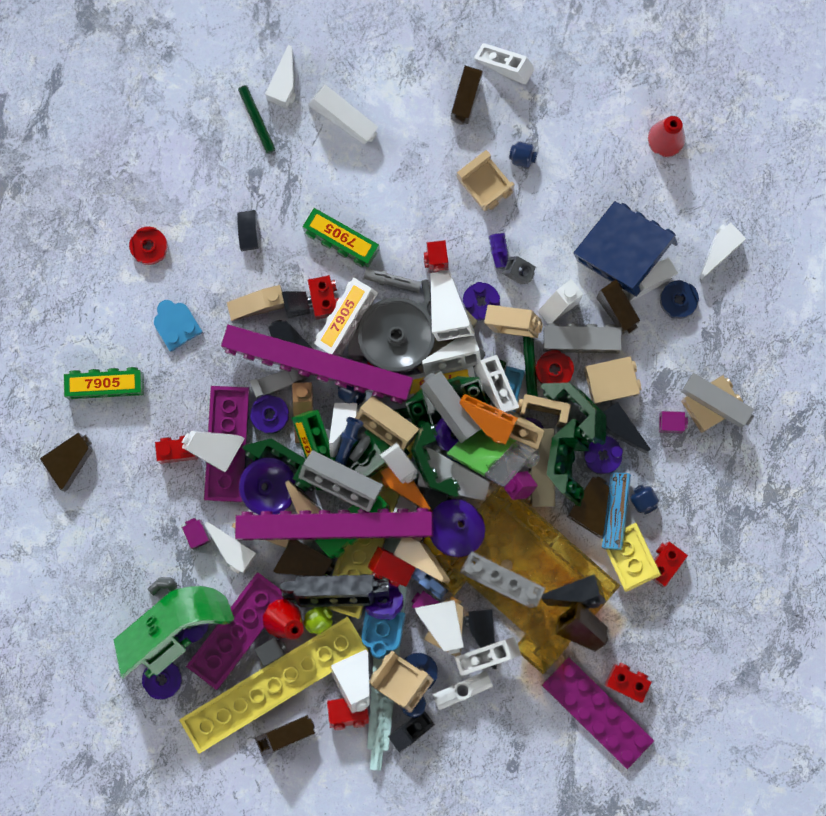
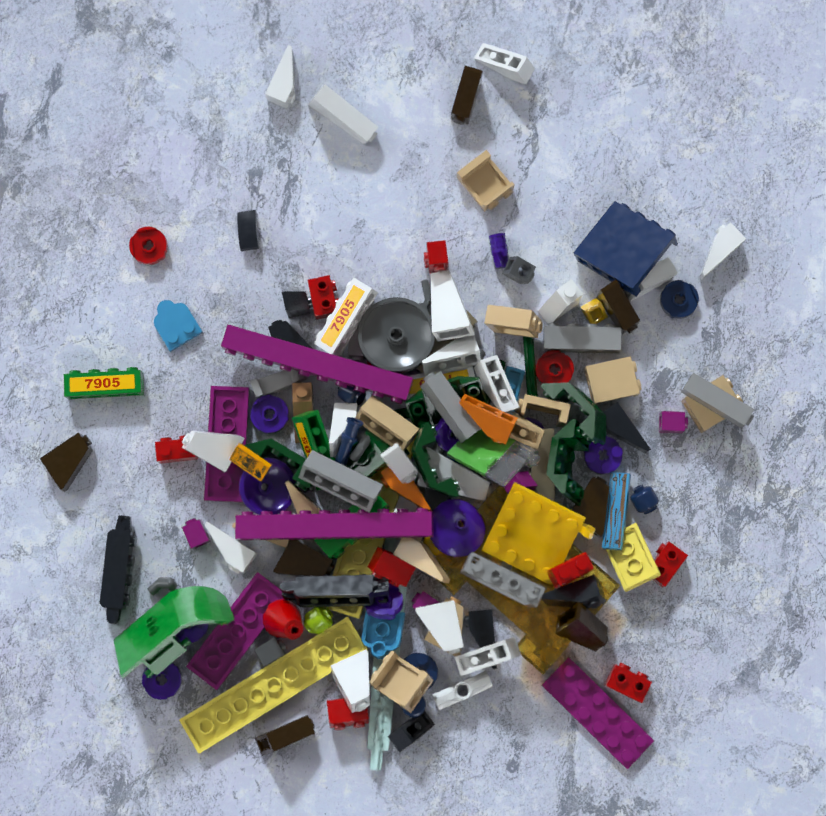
(117, 569): none -> black hinge
(250, 462): none -> light orange tile
(256, 119): dark green axle -> none
(256, 303): tan slope -> none
(340, 237): brick -> none
(392, 280): light grey pin -> none
(429, 583): medium blue plate -> none
(480, 290): dark purple plate -> none
(523, 154): dark blue head -> none
(534, 532): none -> yellow plate
(570, 570): none -> red brick
(594, 311): none -> yellow slope
(667, 136): red cone -> none

